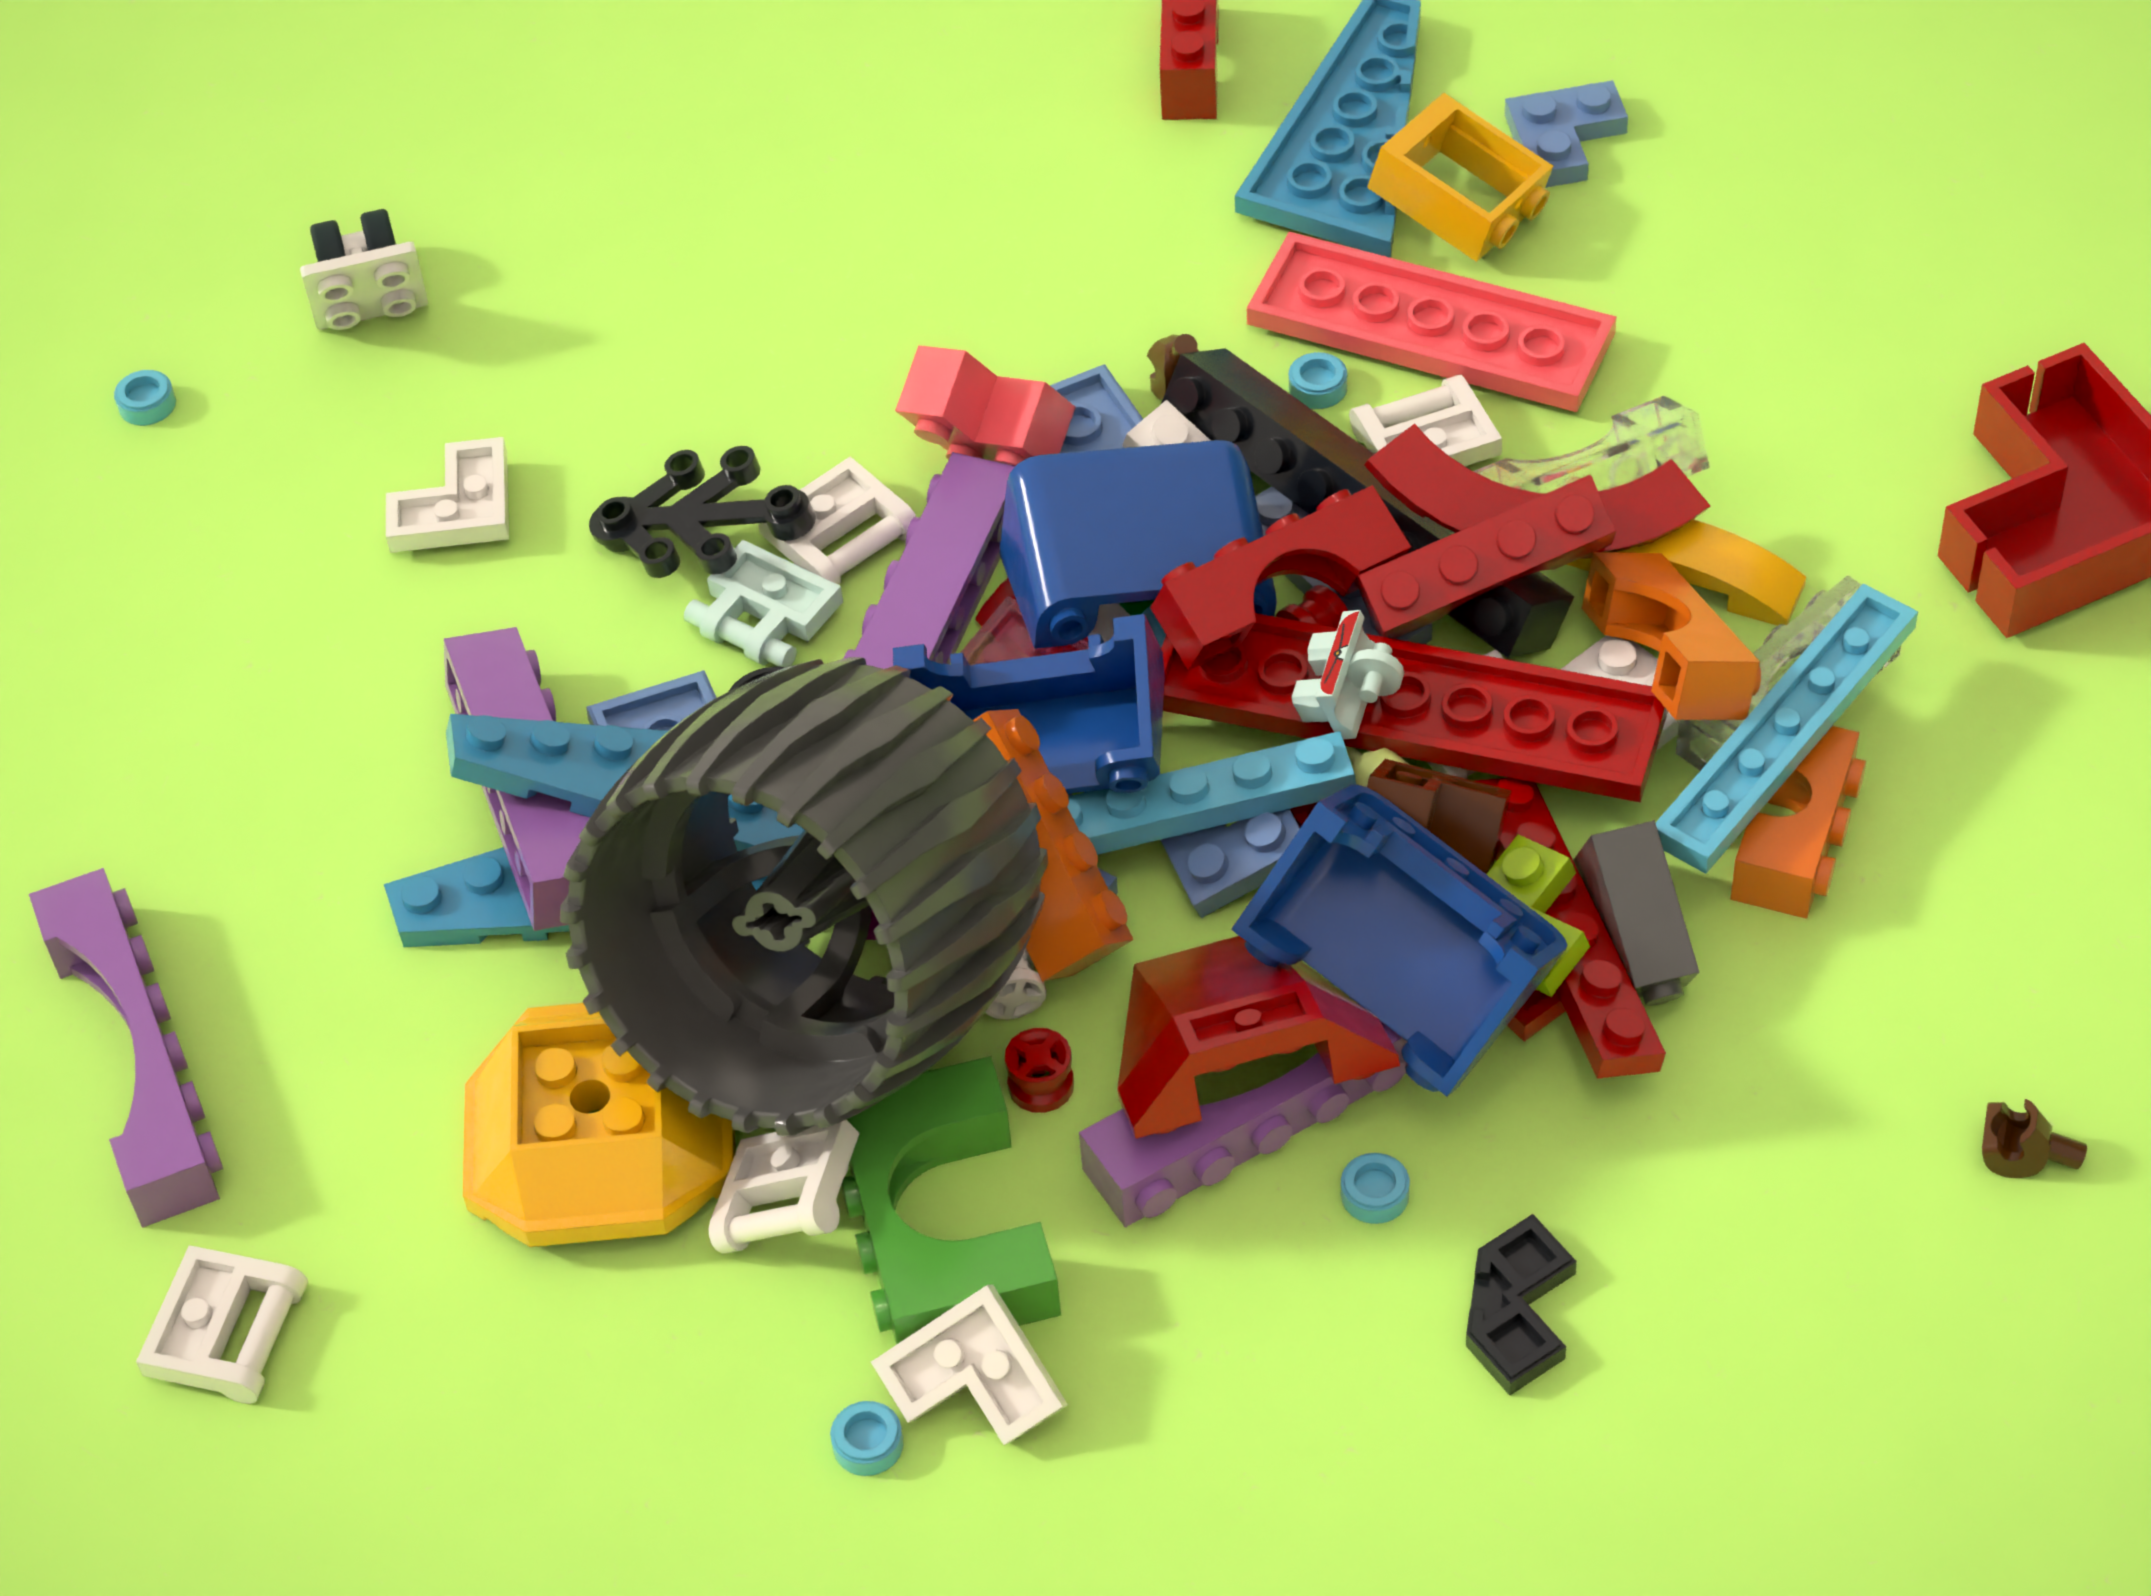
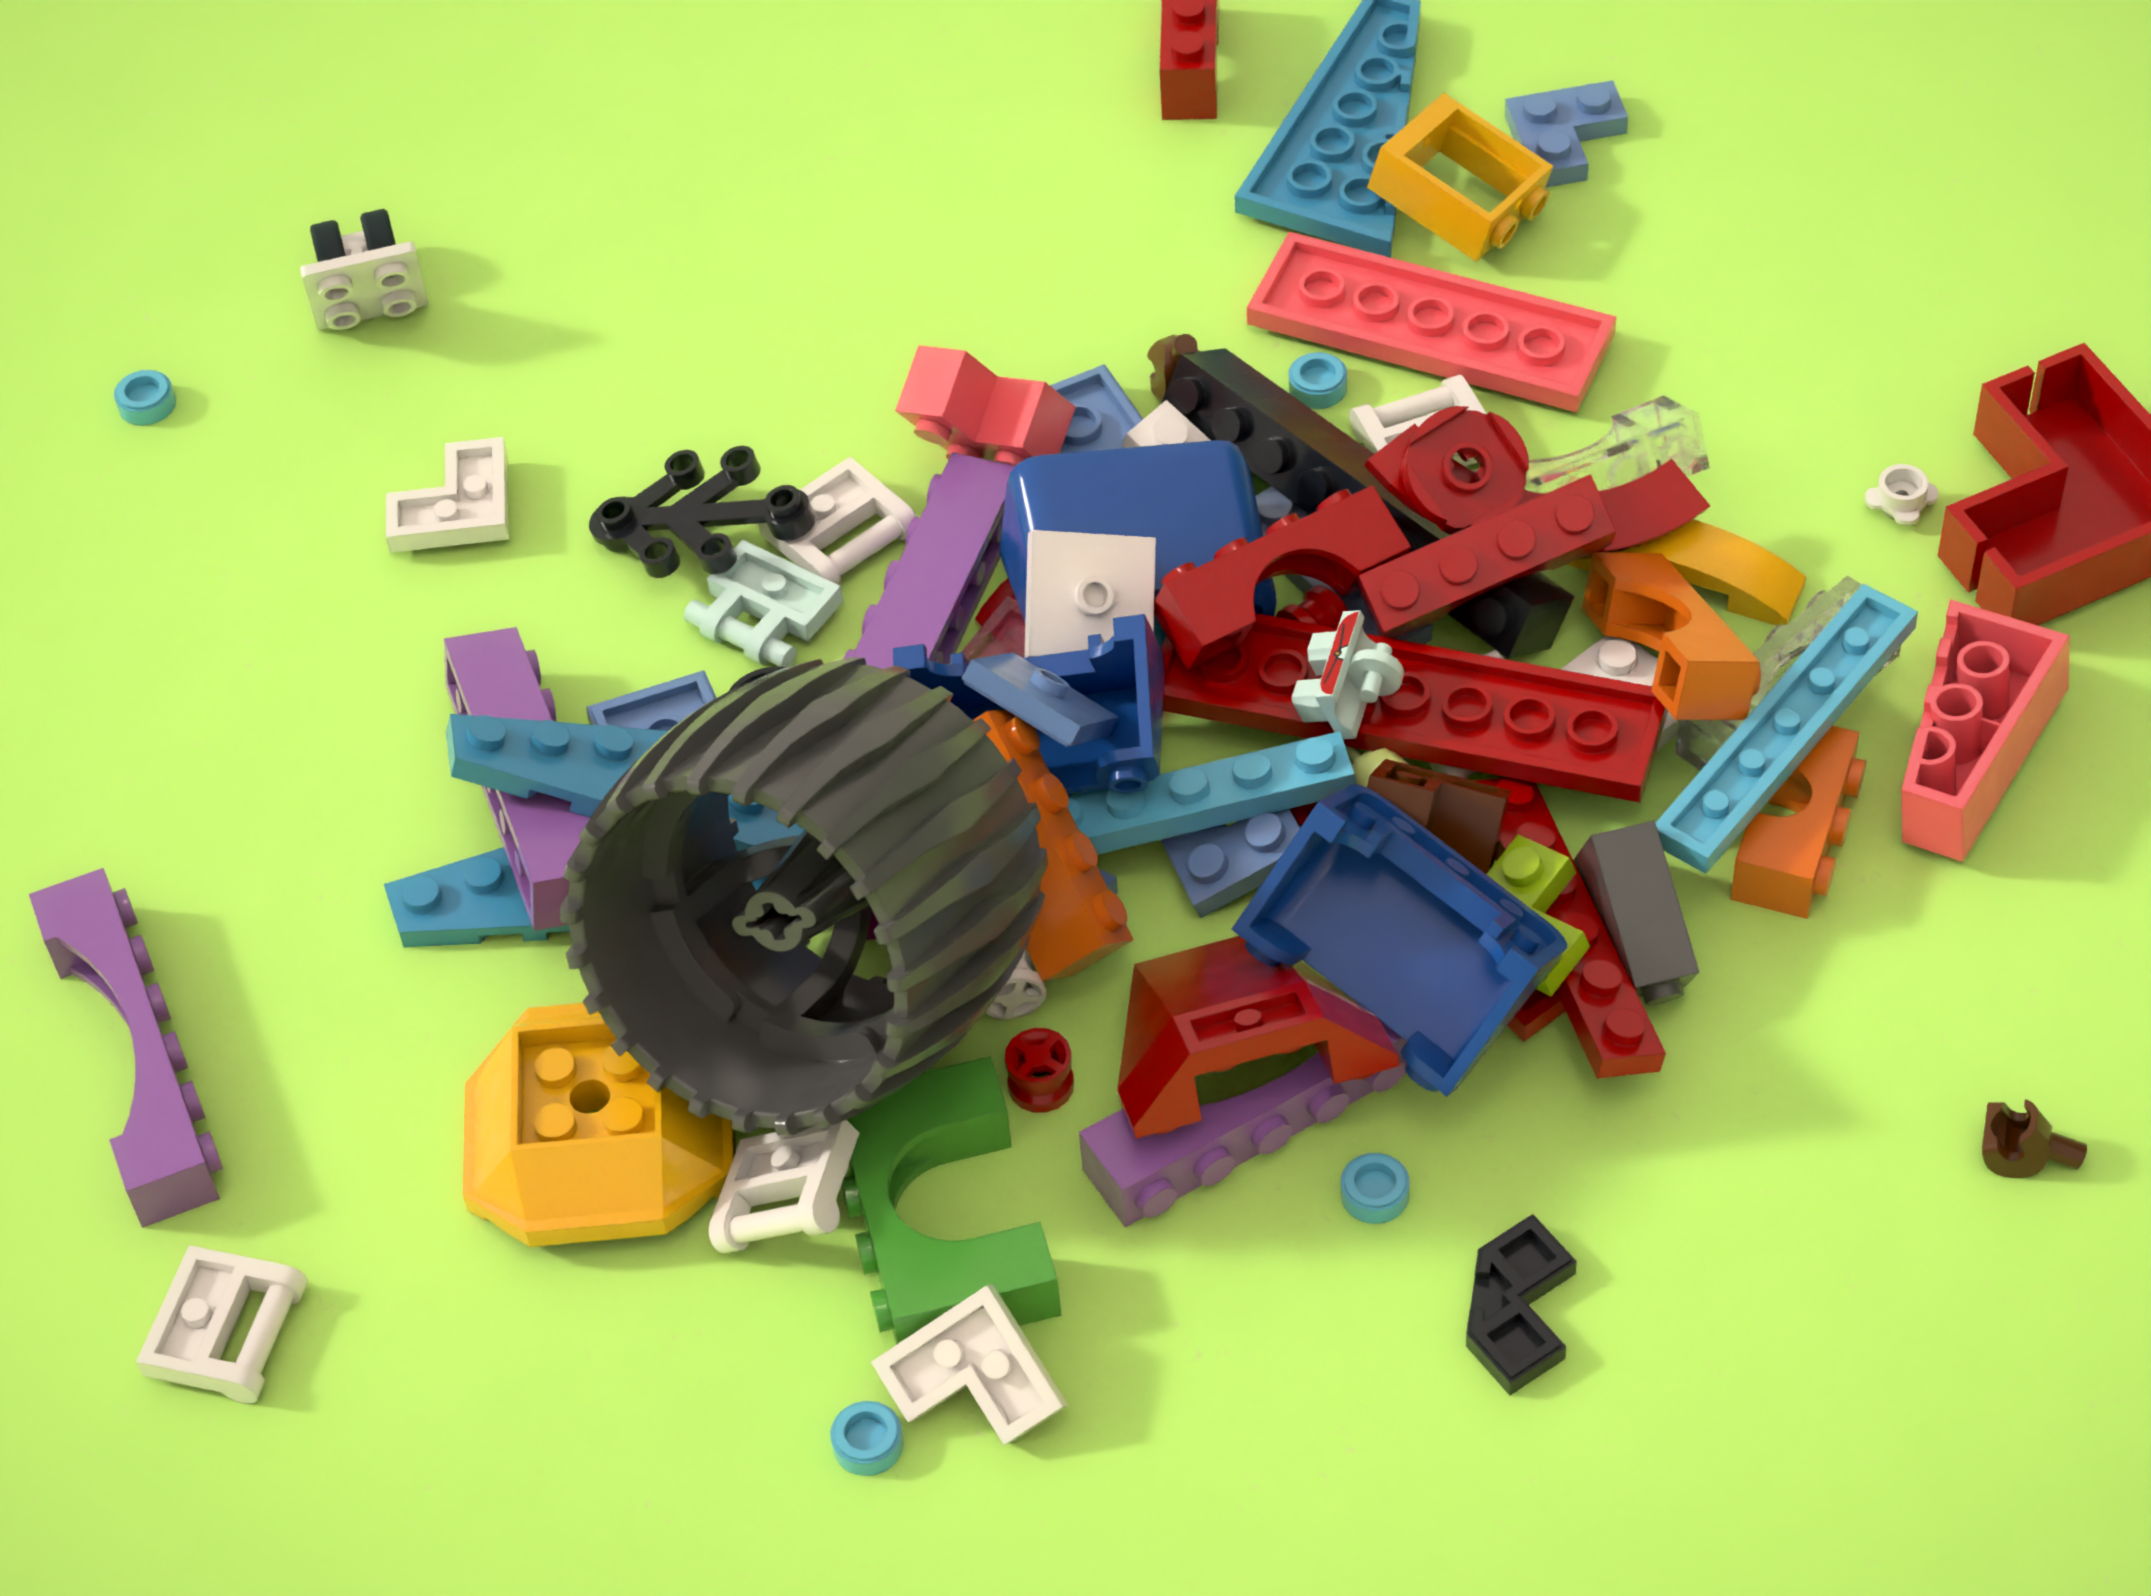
(1039, 698): none -> medium blue plate
(1081, 585): none -> white plate
(1471, 435): none -> red plate
(1902, 493): none -> white plate
(1979, 721): none -> coral wedge

